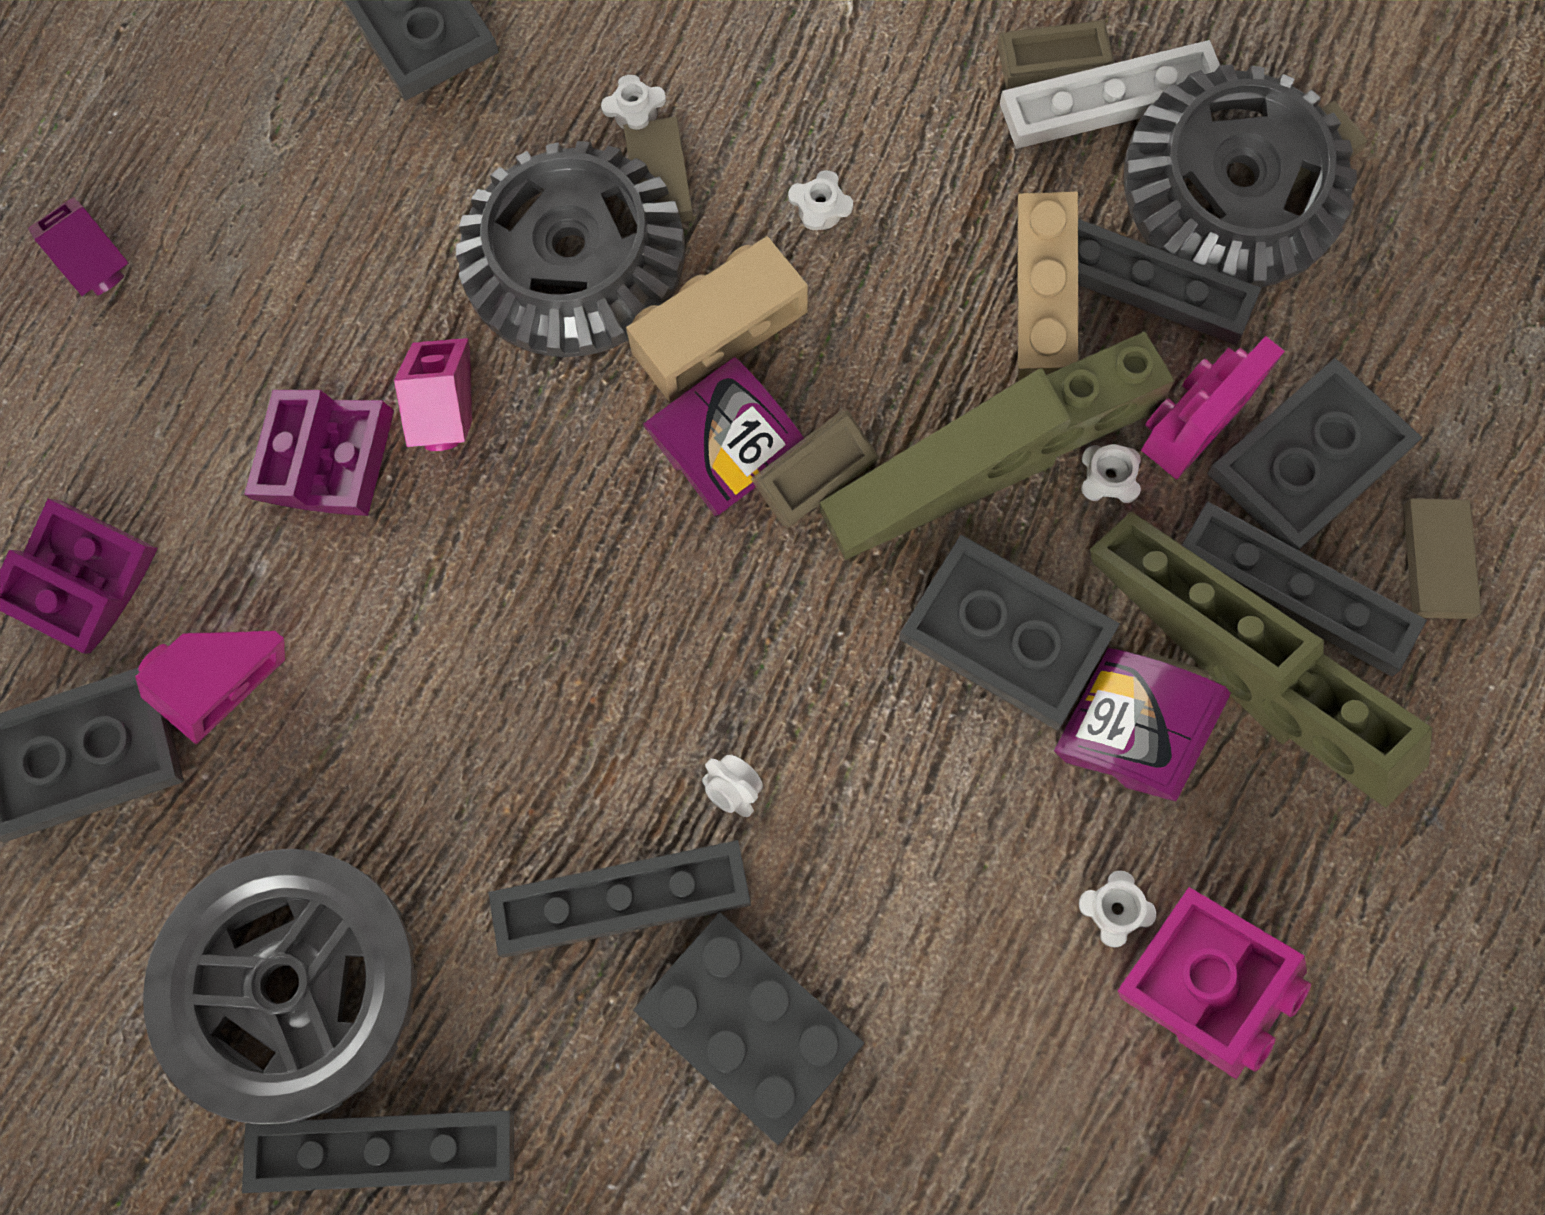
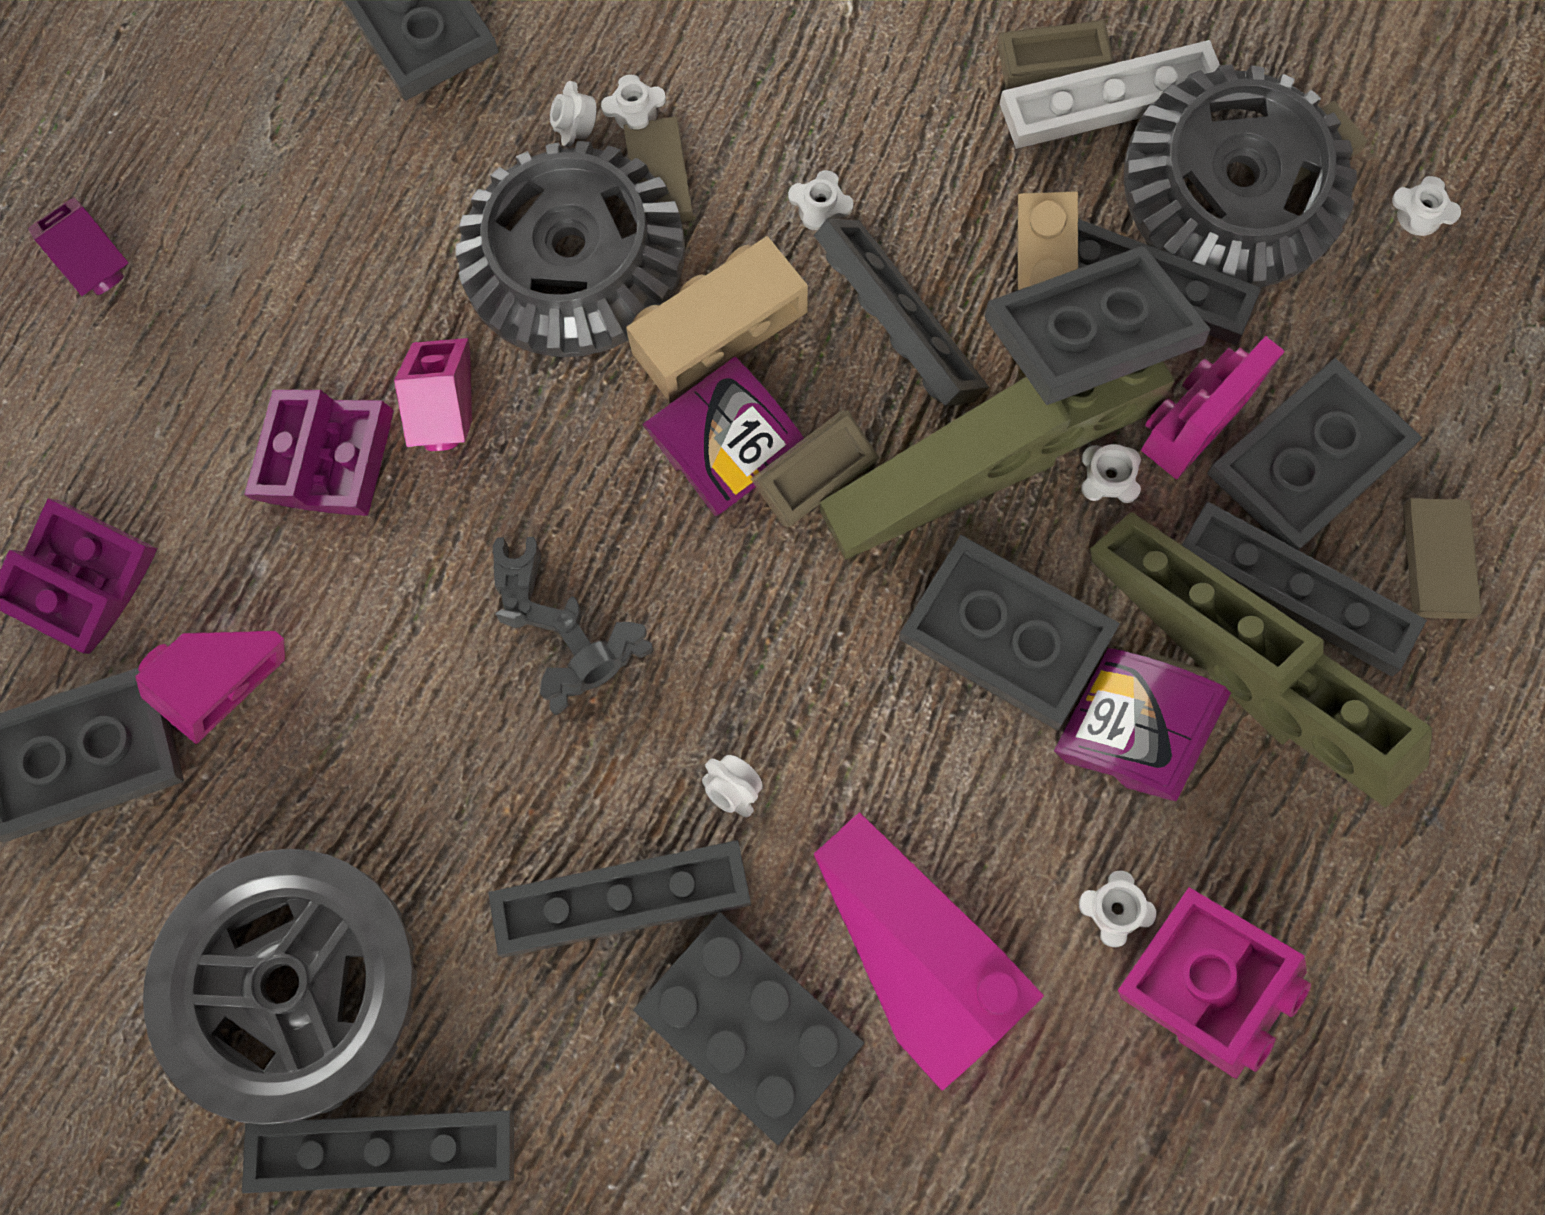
(573, 114): none -> white plate
(591, 663): none -> dark grey piece
(891, 299): none -> dark grey plate
(931, 967): none -> dark pink wedge
(1096, 324): none -> dark grey plate
(1417, 217): none -> white plate

